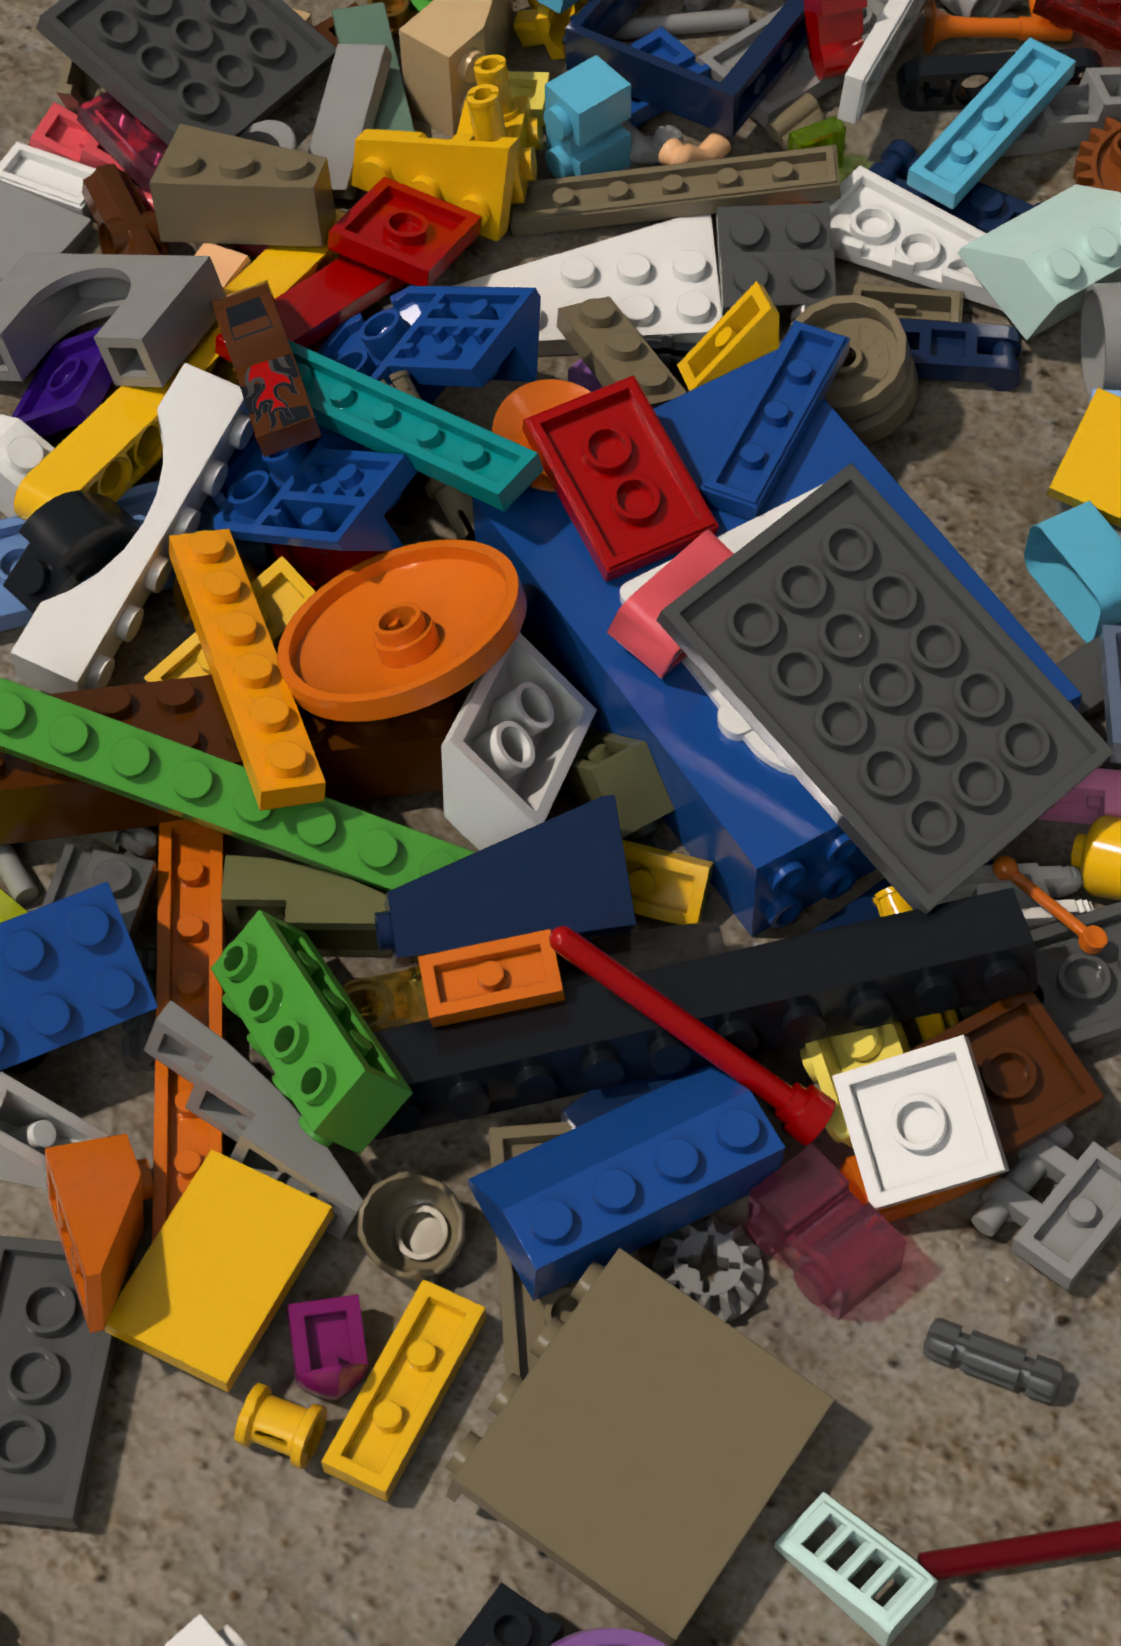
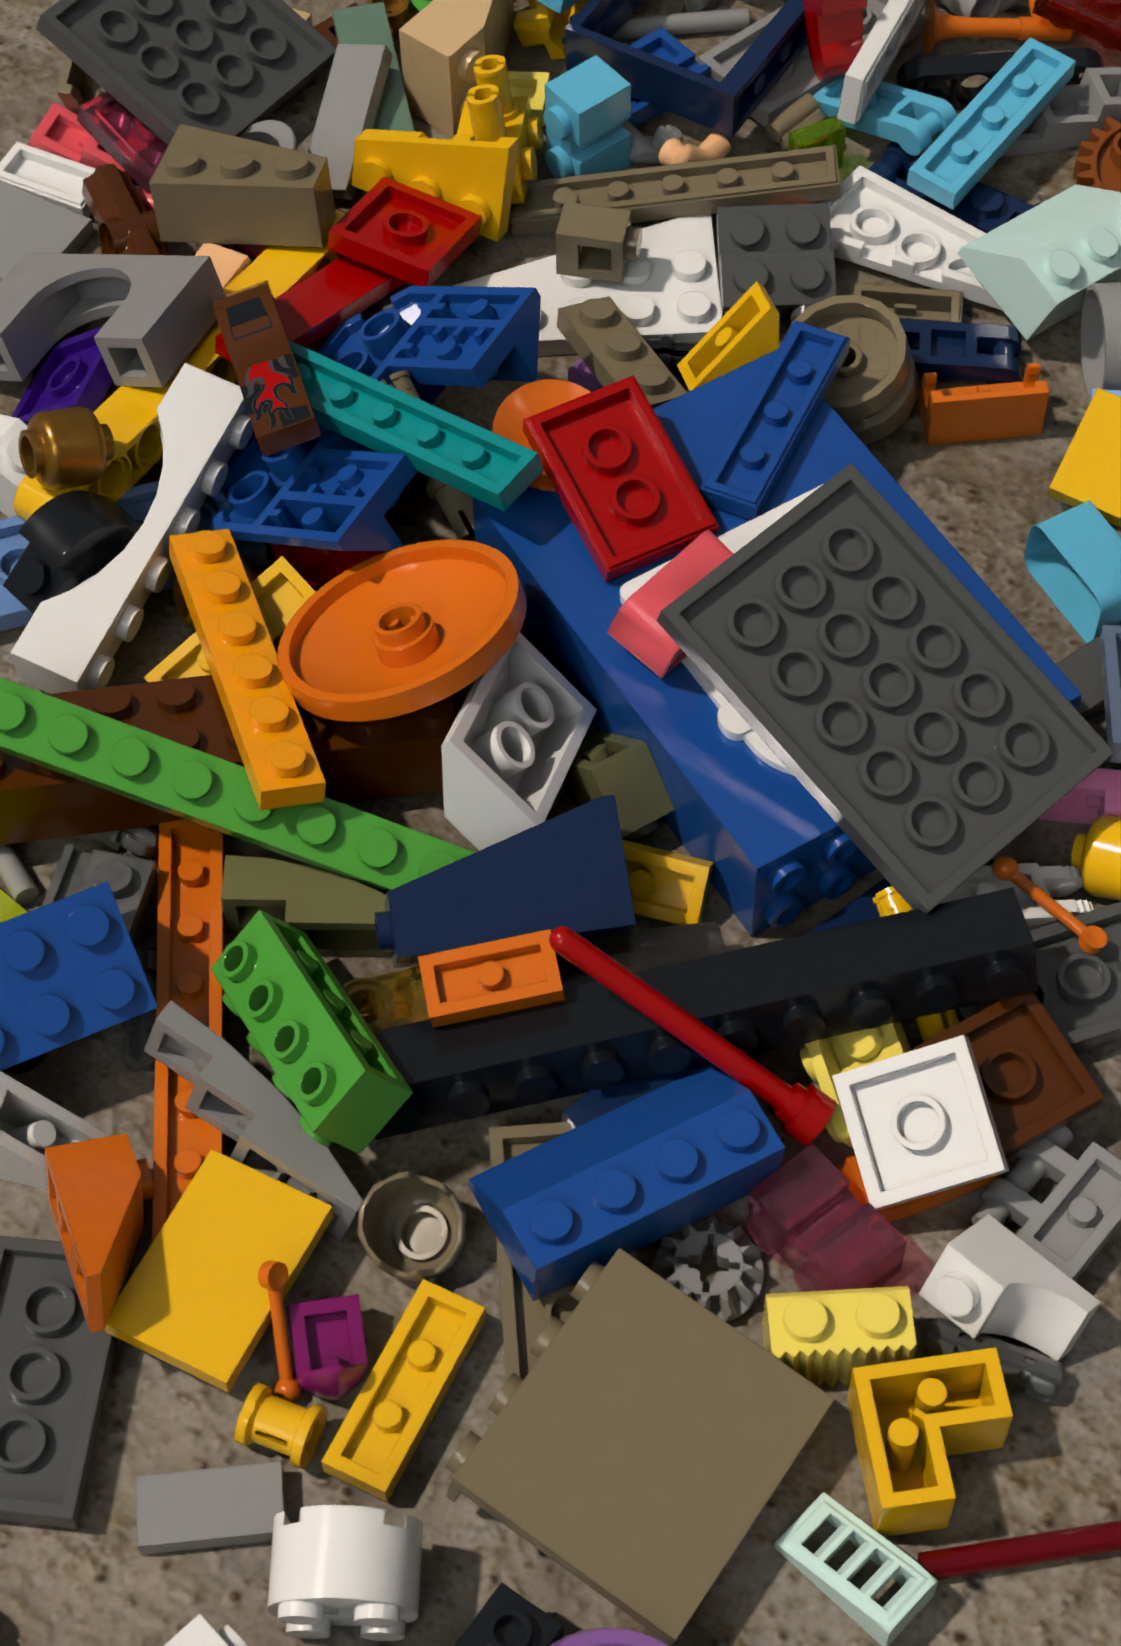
(65, 448): none -> pearl gold head
(208, 1507): none -> light grey tile
(274, 1276): none -> orange hinge
(345, 1571): none -> white brick
(595, 241): none -> dark tan brick
(839, 1330): none -> light yellow brick
(894, 114): none -> medium azure plate
(914, 1417): none -> yellow brick
(983, 410): none -> orange hinge
(1006, 1288): none -> white arch

